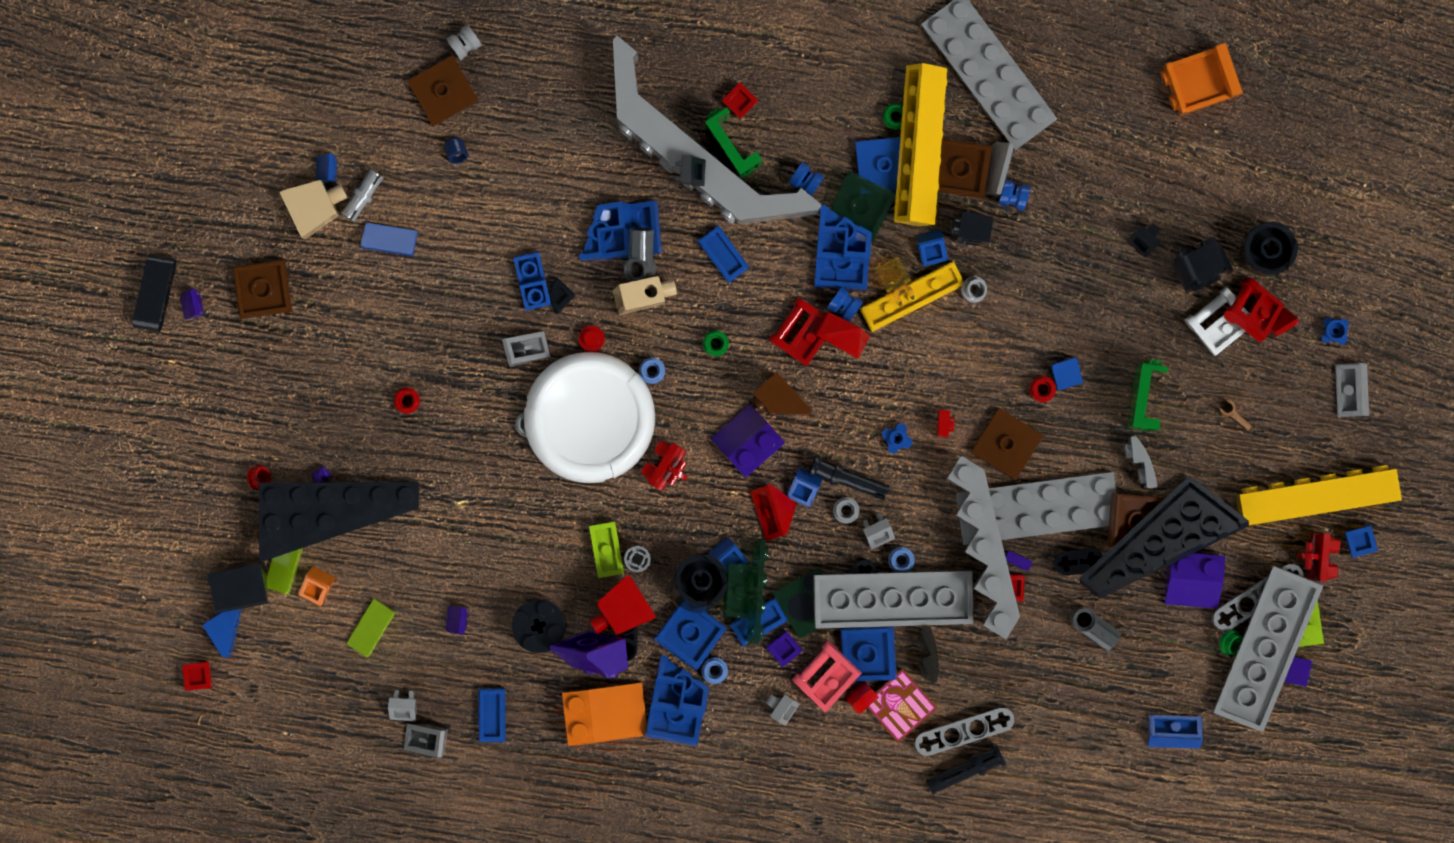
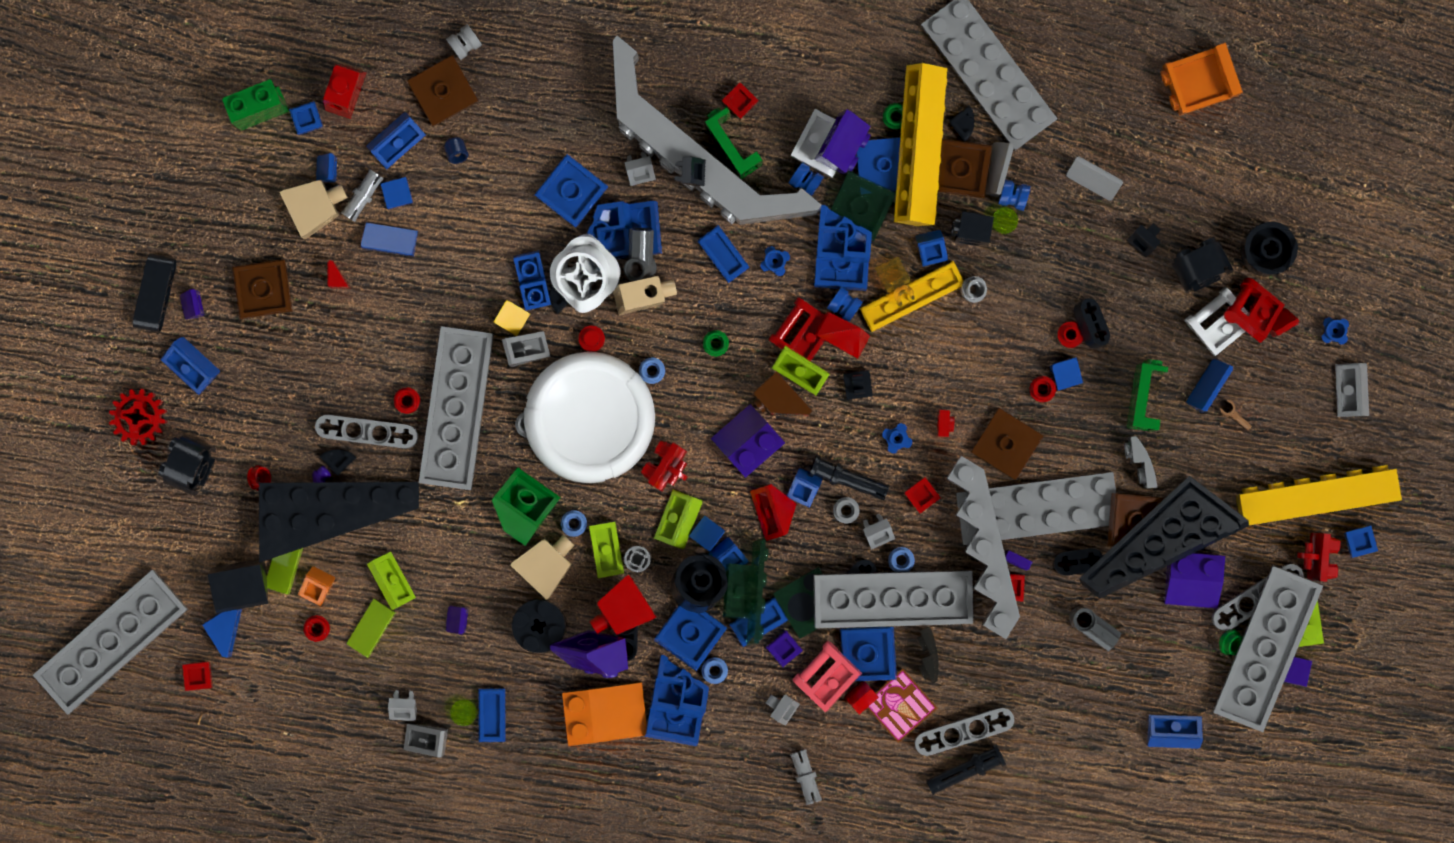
(110, 642): none -> light grey plate
(135, 427): none -> red gear
(187, 464): none -> black brick
(190, 365): none -> blue slope
(255, 105): none -> green panel
(306, 118): none -> blue tile
(310, 634): none -> red plate
(335, 278): none -> red slope
(338, 460): none -> black tile
(343, 90): none -> red torso
(366, 431): none -> light grey beam
(391, 581): none -> lime plate
(395, 140): none -> blue slope
(397, 193): none -> blue tile
(456, 408): none -> light grey plate
(463, 712): none -> clear neon green tile
(511, 318): none -> yellow slope
(523, 505): none -> green slope
(545, 565): none -> tan torso
(565, 523): none -> medium blue plate
(571, 191): none -> blue plate
(574, 283): none -> white piece
(639, 170): none -> light grey tile
(678, 519): none -> lime slope
(707, 533): none -> blue slope
(768, 264): none -> blue plate
(800, 370): none -> lime slope
(806, 777): none -> light grey pin
(812, 140): none -> white plate
(843, 142): none -> dark purple slope
(857, 385): none -> black tile
(922, 495): none -> red plate
(963, 123): none -> black tile
(1005, 220): none -> clear neon green tile
(1064, 341): none -> red plate
(1091, 323): none -> black beam
(1094, 178): none -> light grey slope
(1209, 385): none -> blue slope

